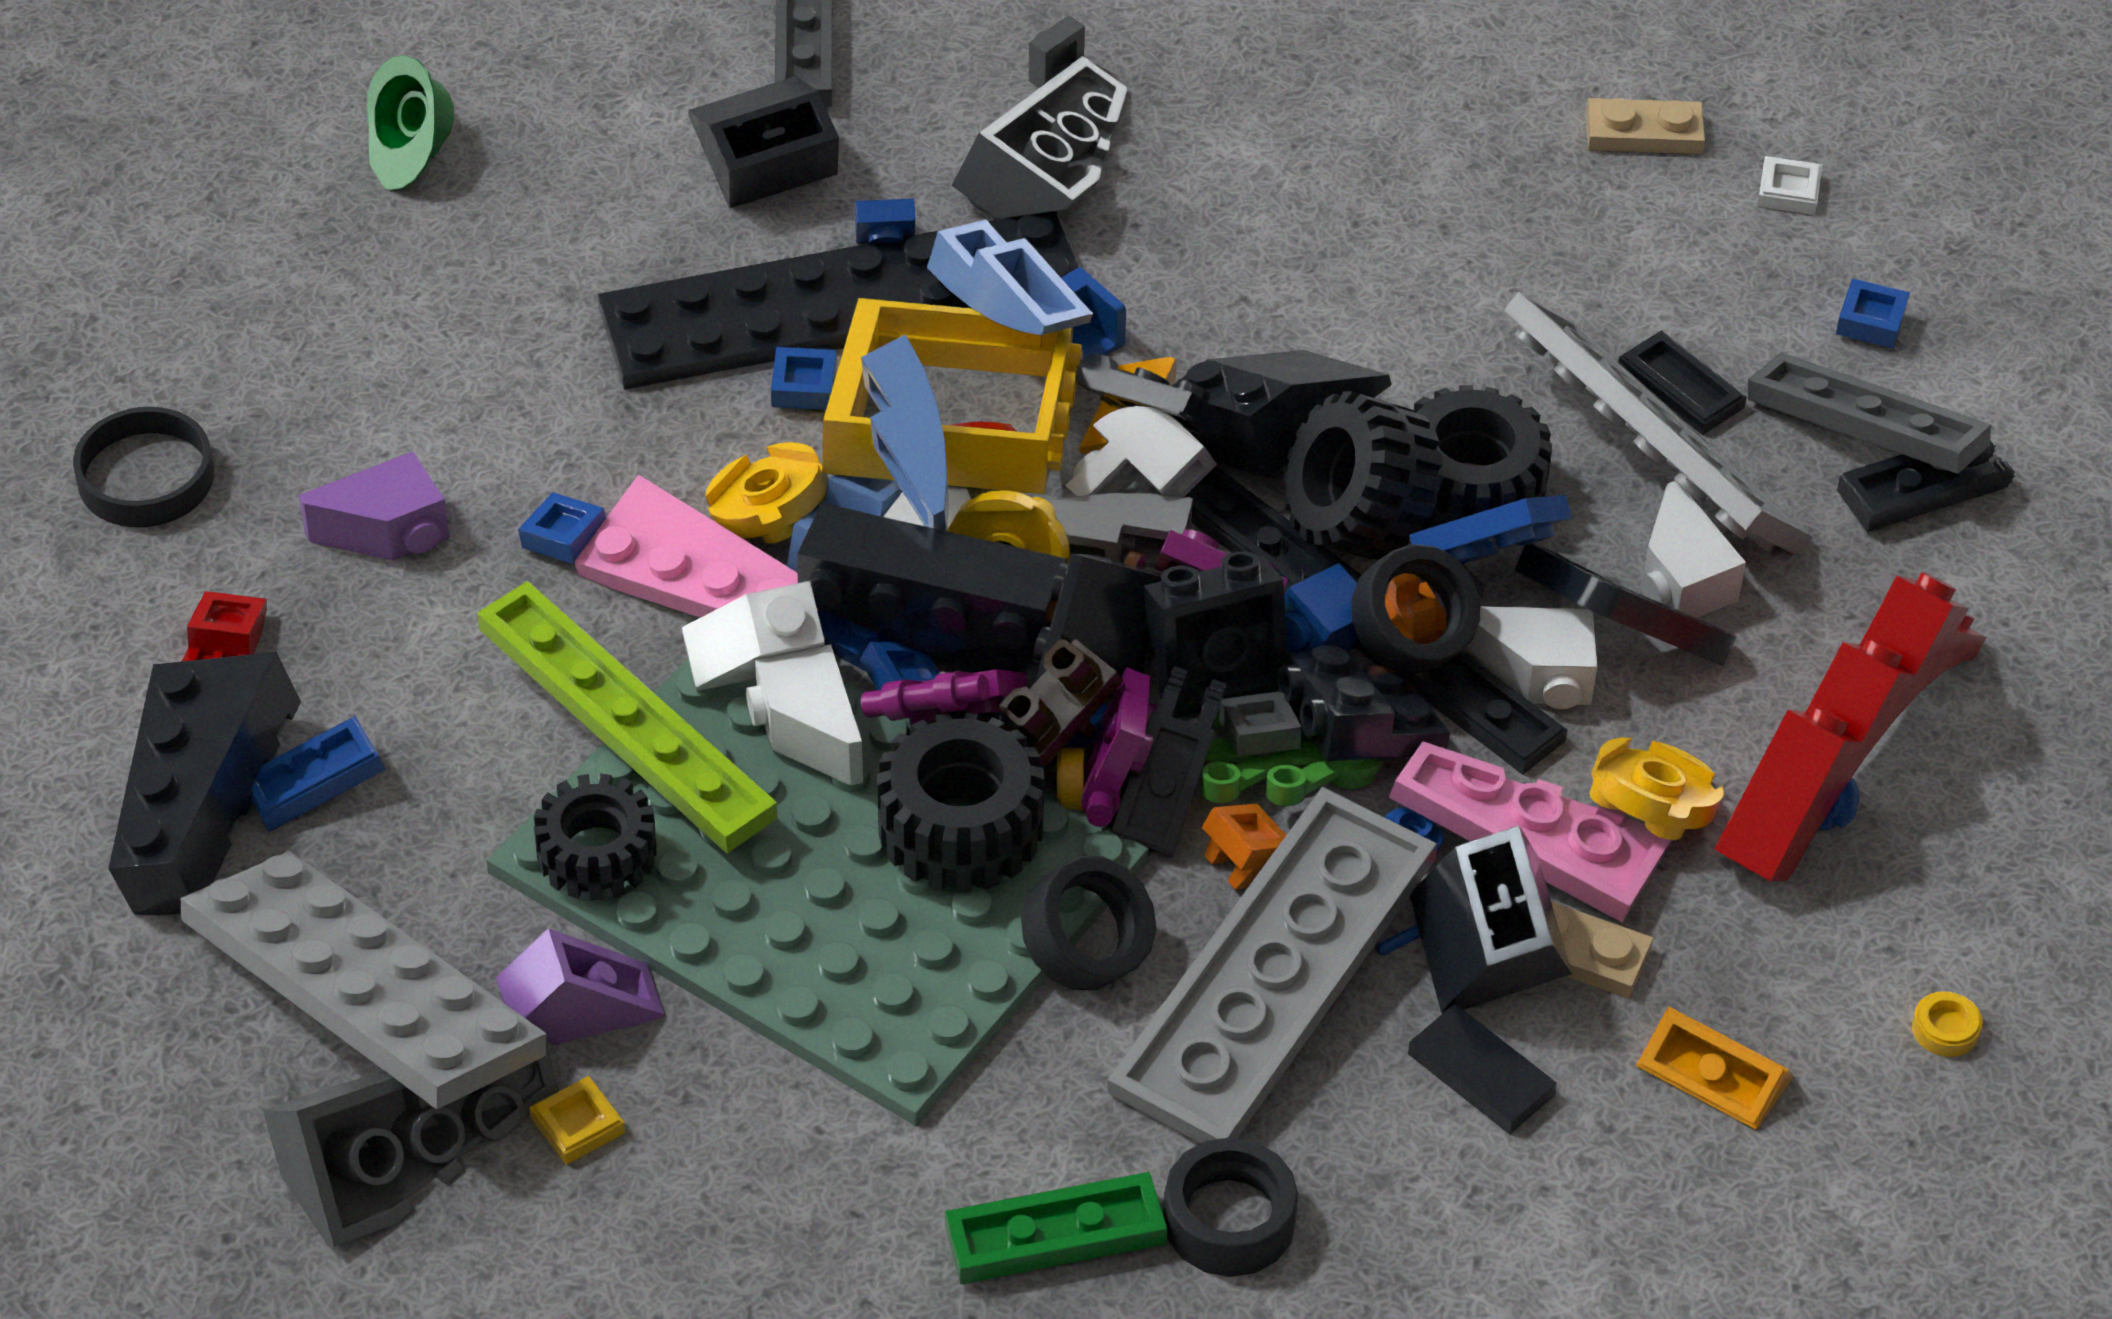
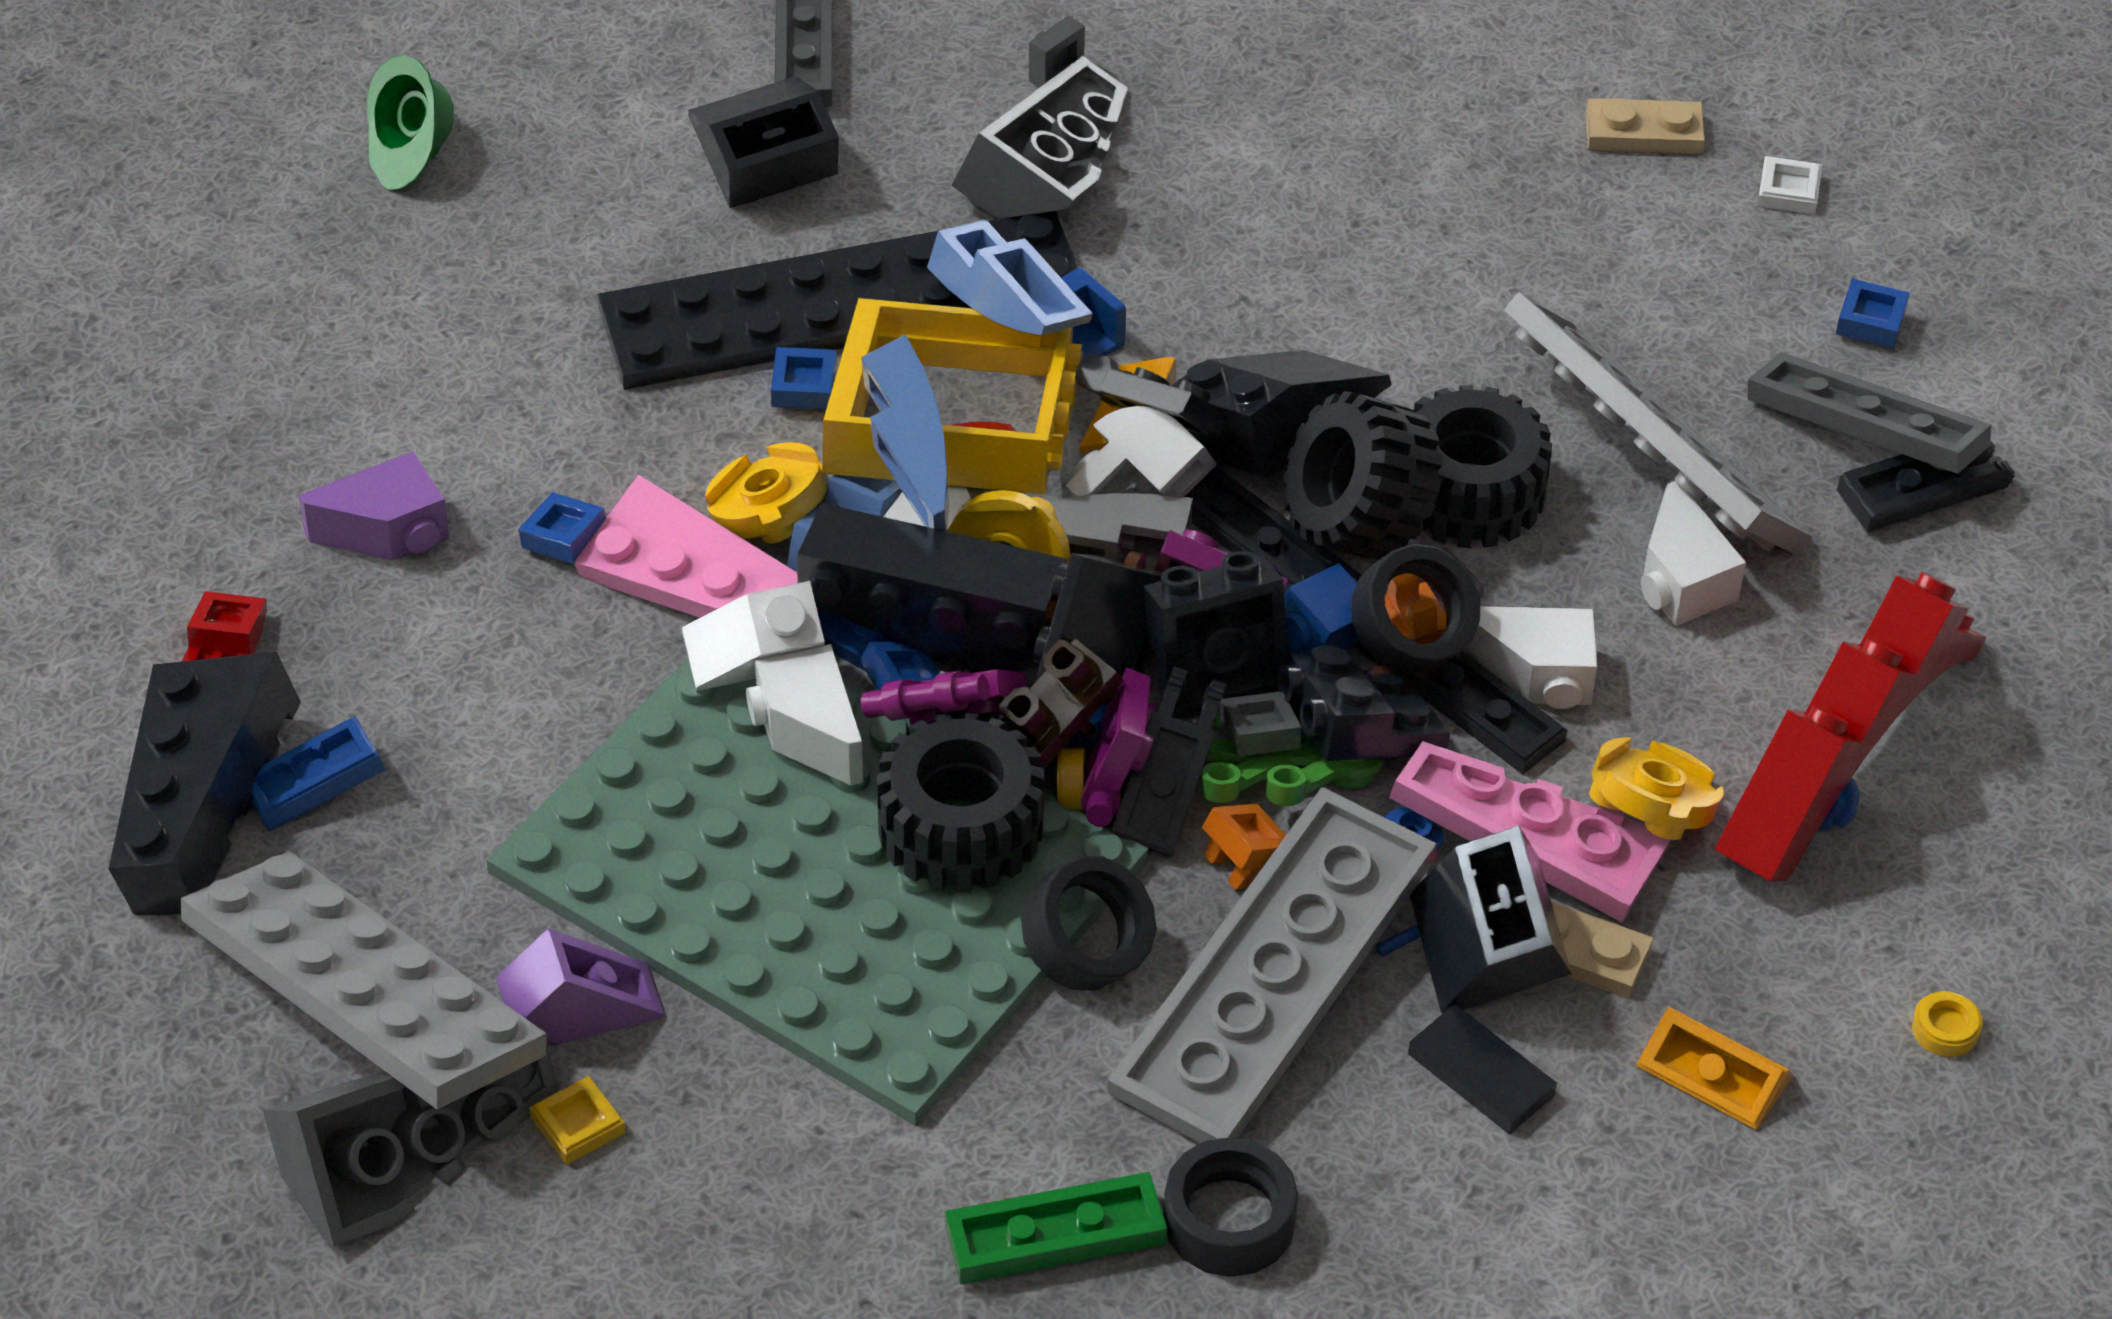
(135, 422): black tyre -> none
(602, 865): black tyre -> none
(628, 717): lime plate -> none
(884, 220): blue plate -> none
(1508, 525): blue plate -> none
(1624, 605): black beam -> none
(1683, 382): black tile -> none

